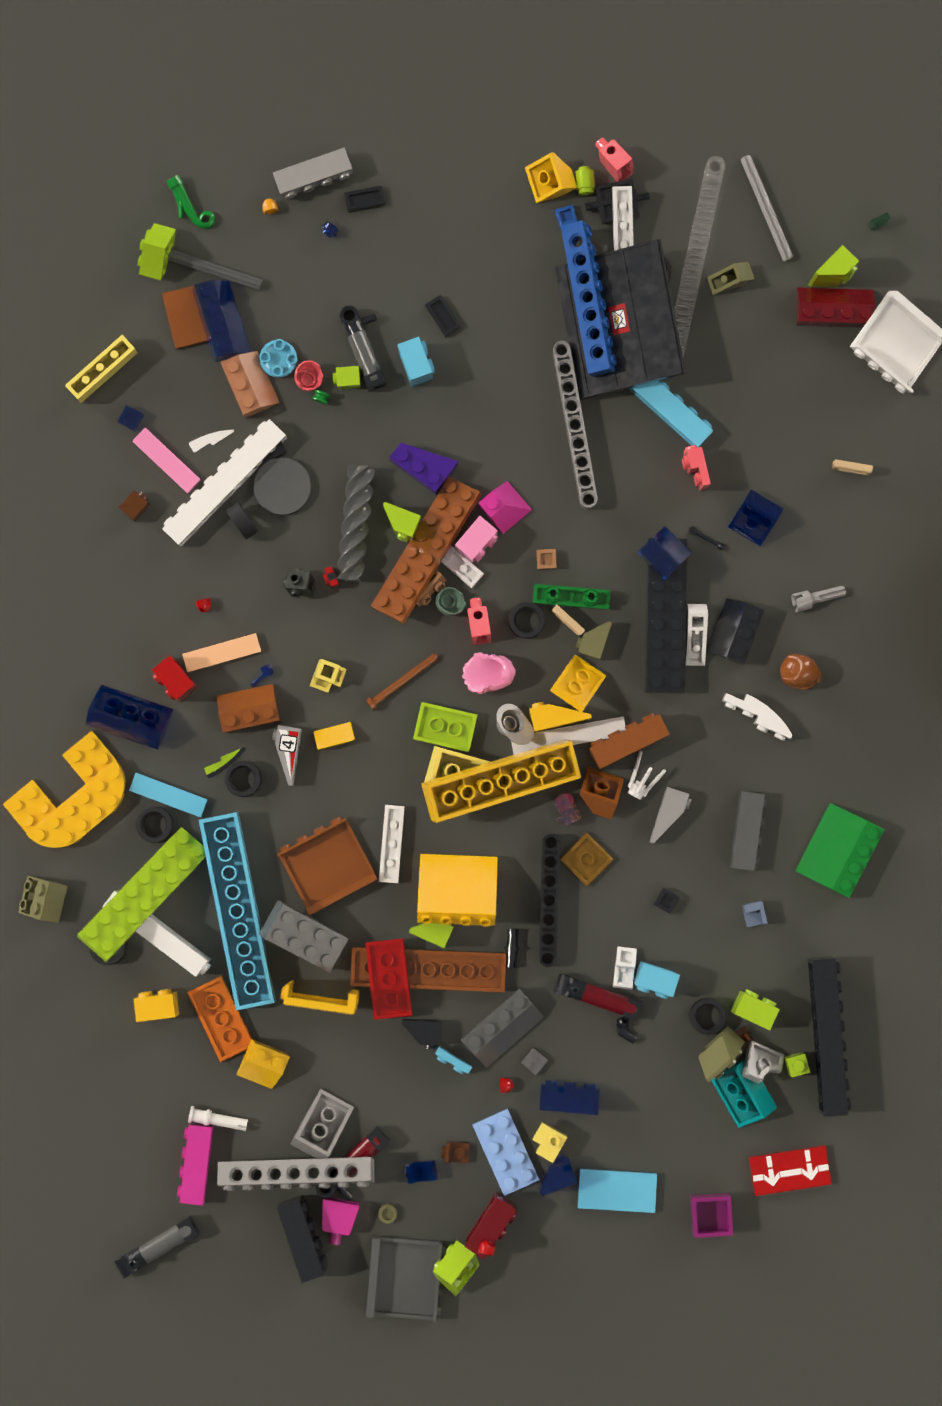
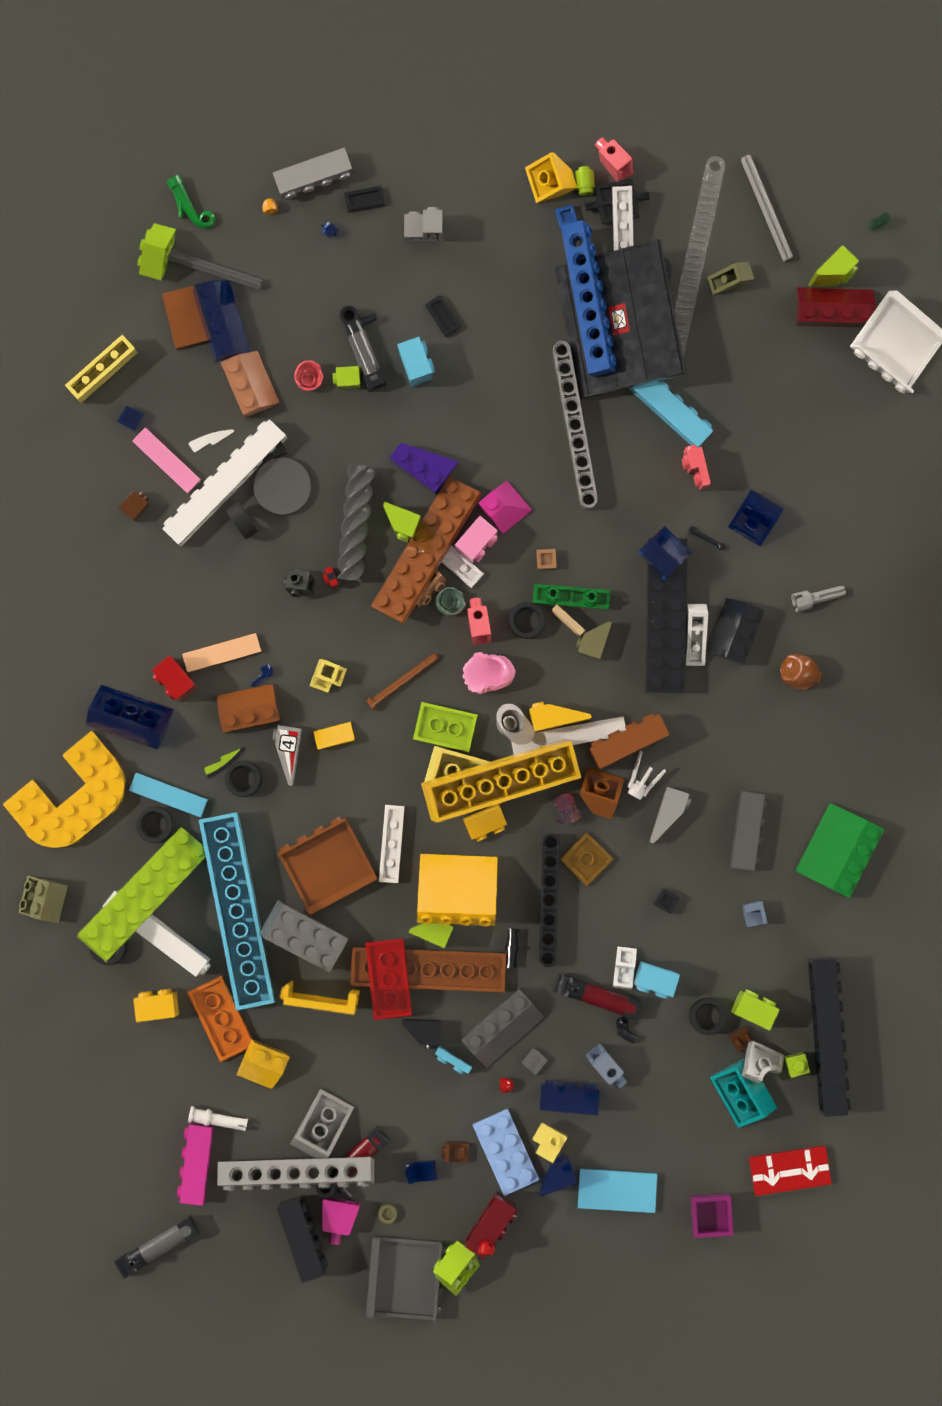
(203, 605): red hinge -> none
(278, 358): medium azure dish -> none
(321, 397): green bush -> none
(424, 226): none -> light grey brick
(484, 822): none -> yellow slope
(578, 683): yellow tile -> none
(603, 1062): none -> sand blue torso
(720, 1054): olive slope -> none
(765, 719): white slope -> none
(852, 467): tan tile -> none

